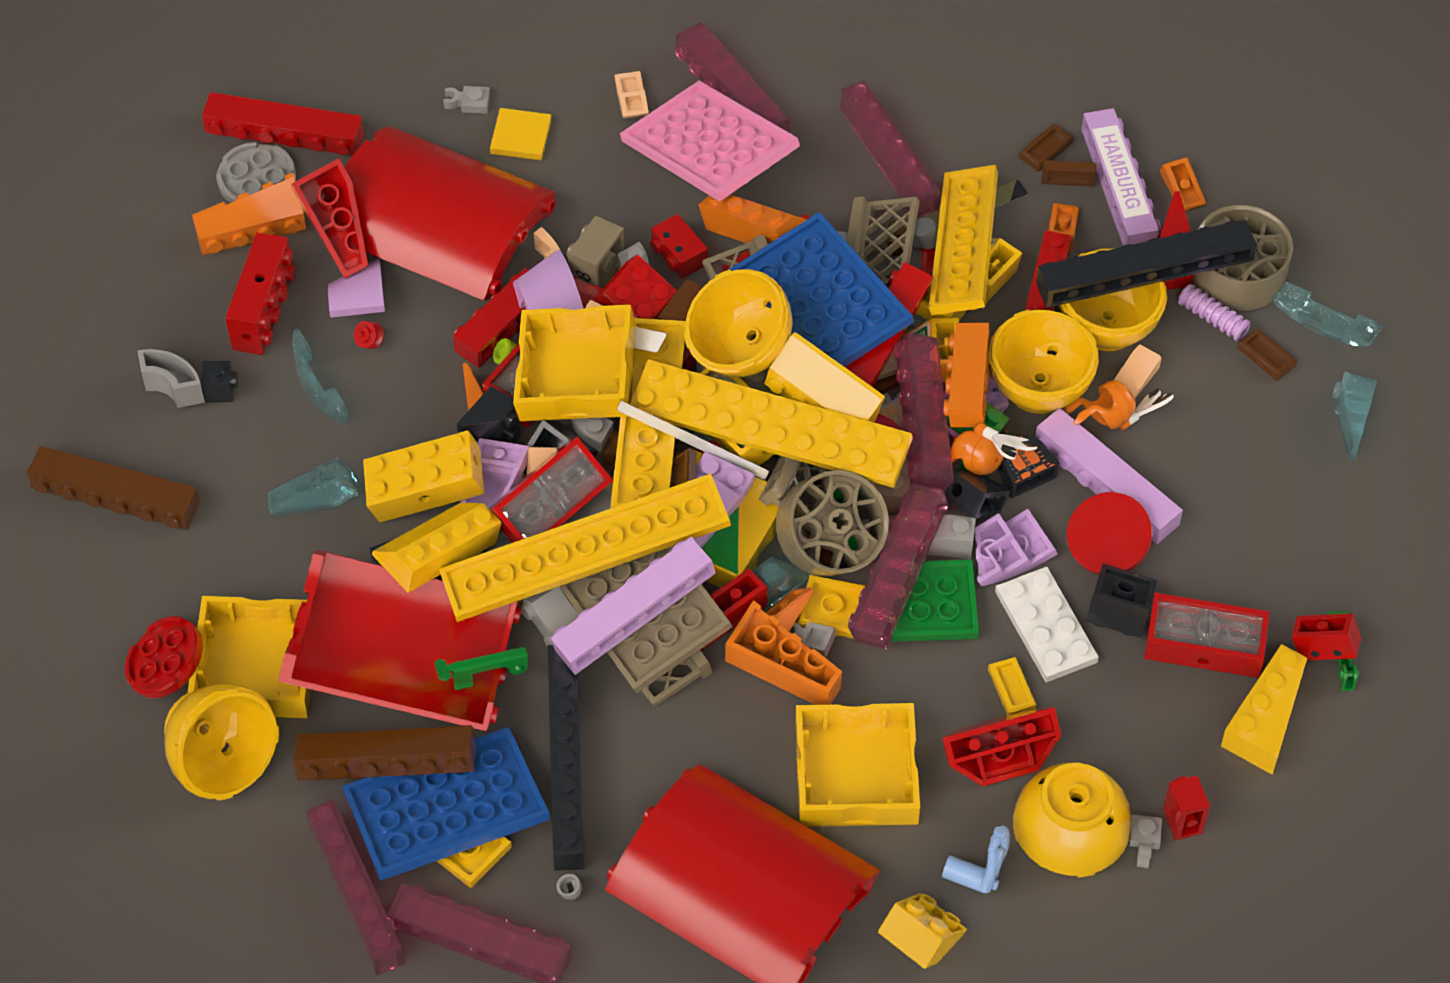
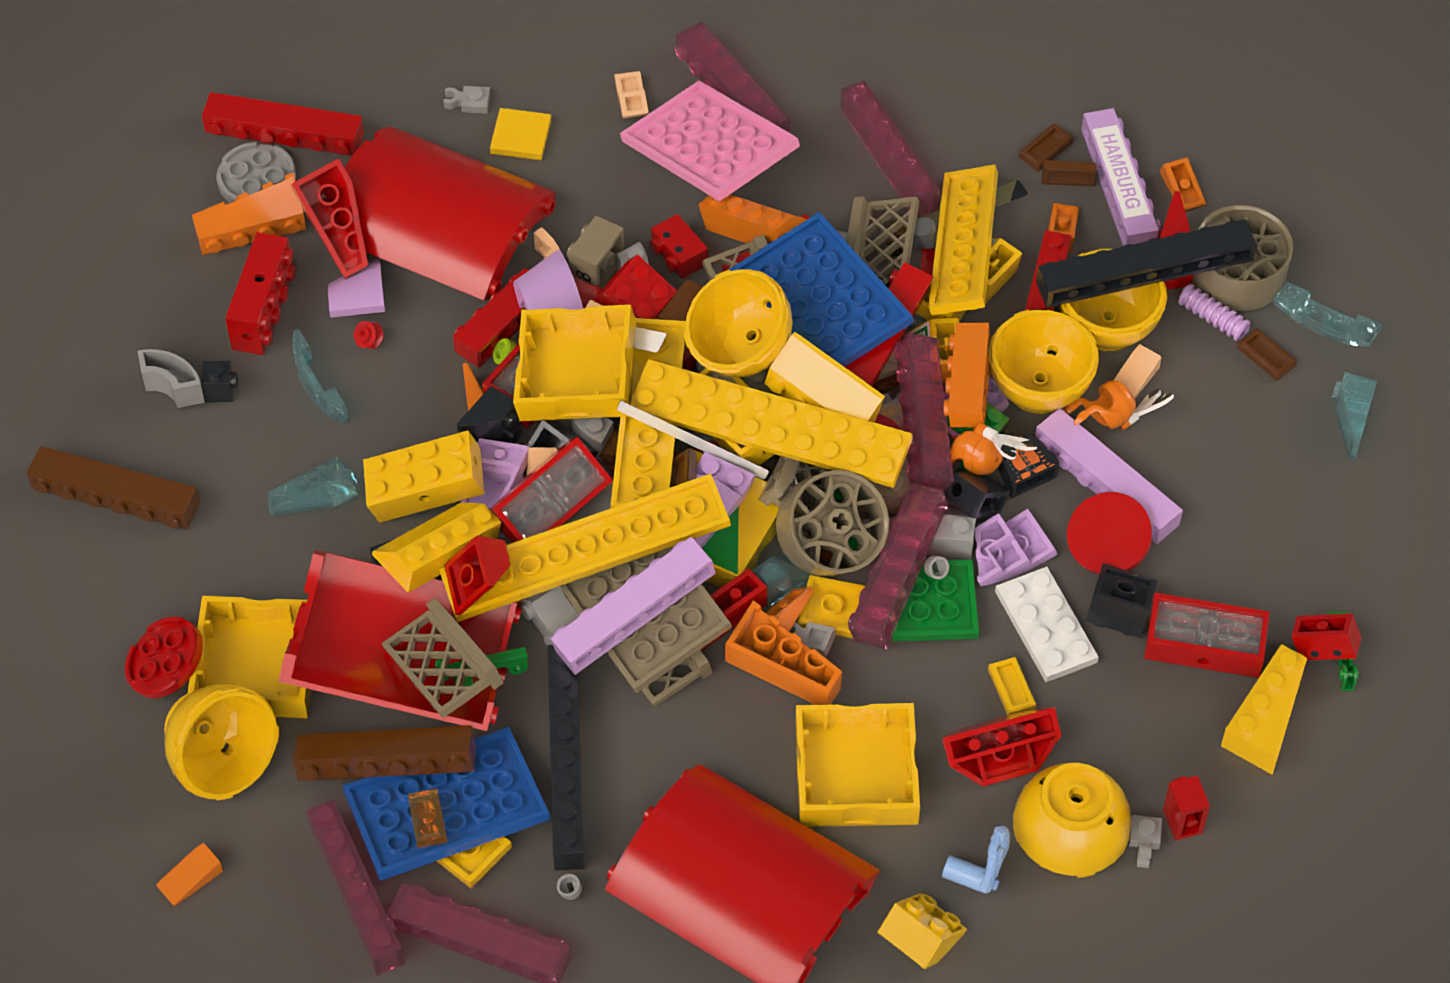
(190, 875): none -> orange slope
(427, 818): none -> clear orange plate
(456, 640): none -> dark tan fence
(475, 570): none -> red slope
(940, 565): none -> light grey hinge

